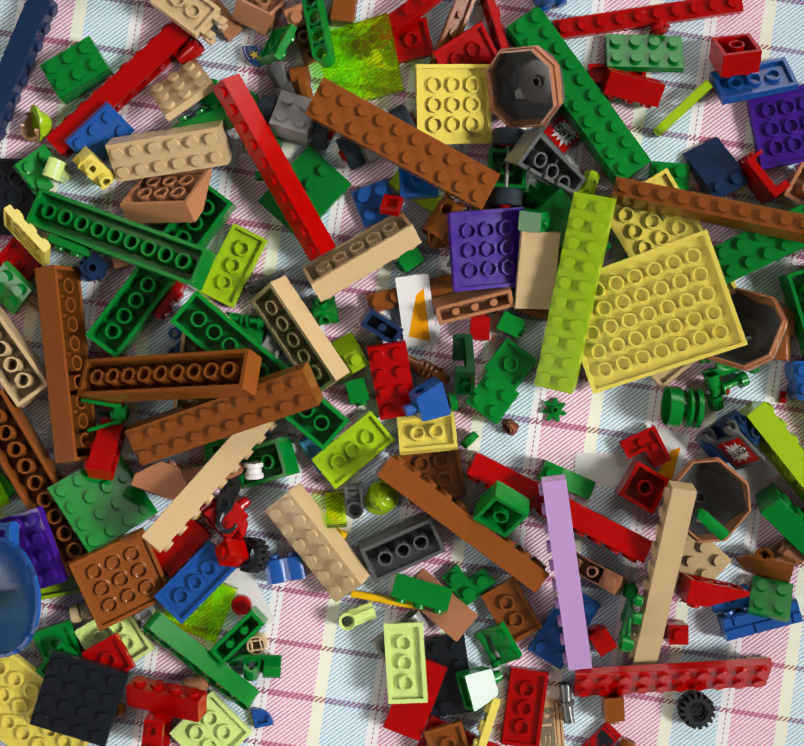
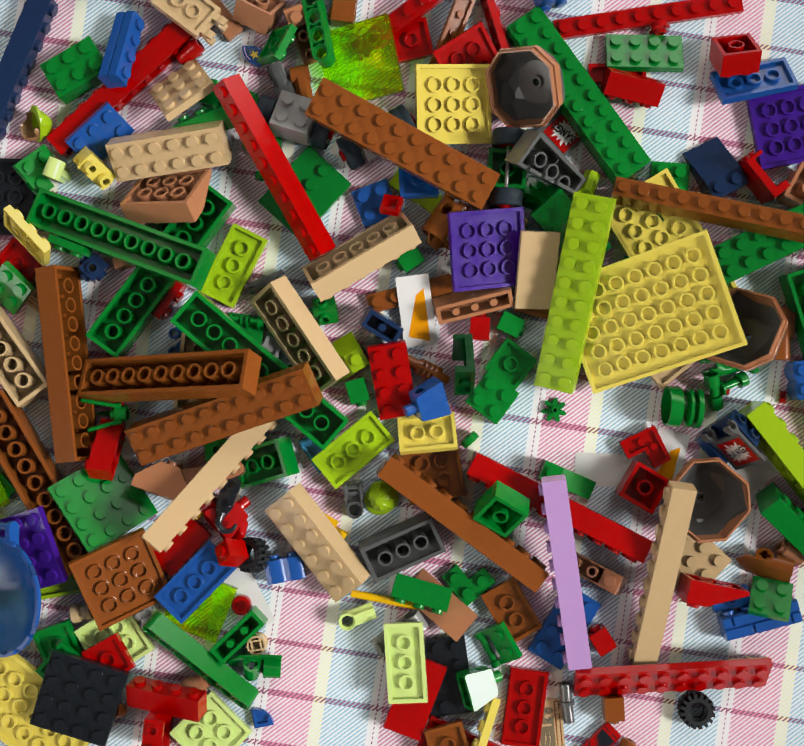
(121, 49): none -> blue brick
(253, 470): white wheel -> none
(335, 510): clear neon green tile -> none
(452, 401): green tile -> none
(510, 426): copper piece -> none
(534, 220): green brick -> none
(629, 615): green plant -> none
(676, 632): red brick -> none
(682, 108): lime beam -> none
(711, 524): green bar -> none

